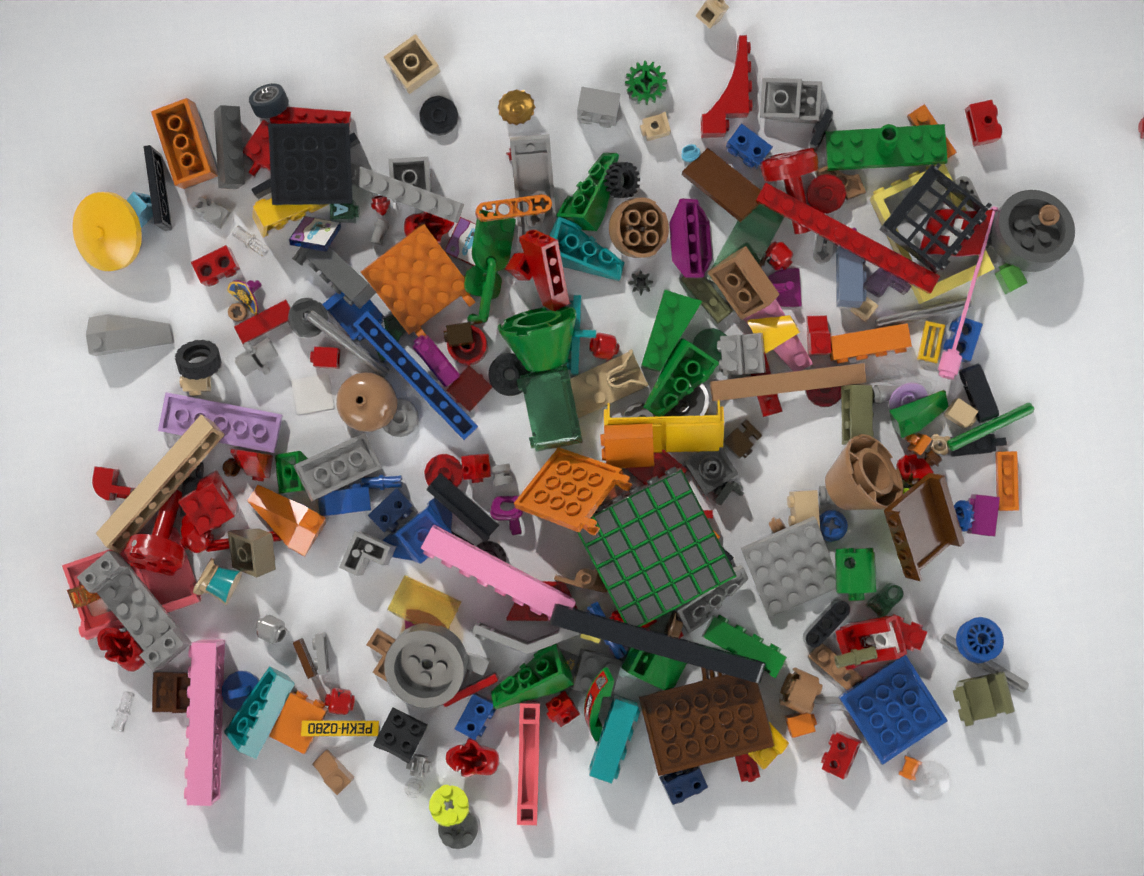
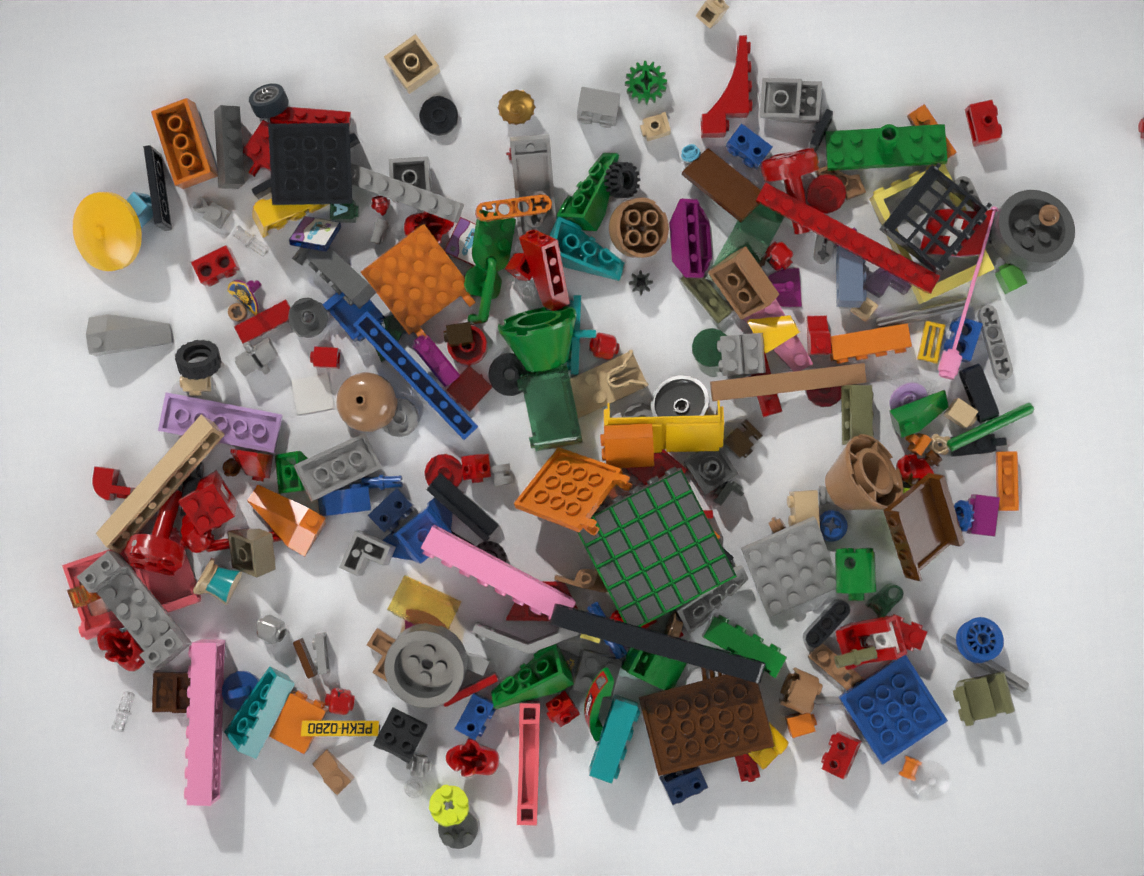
(348, 343): light grey axle -> none
(511, 515): magenta piece -> none
(669, 325): green wedge -> none
(681, 374): green wedge -> none
(882, 393): light grey cone -> none
(992, 343): none -> light grey beam

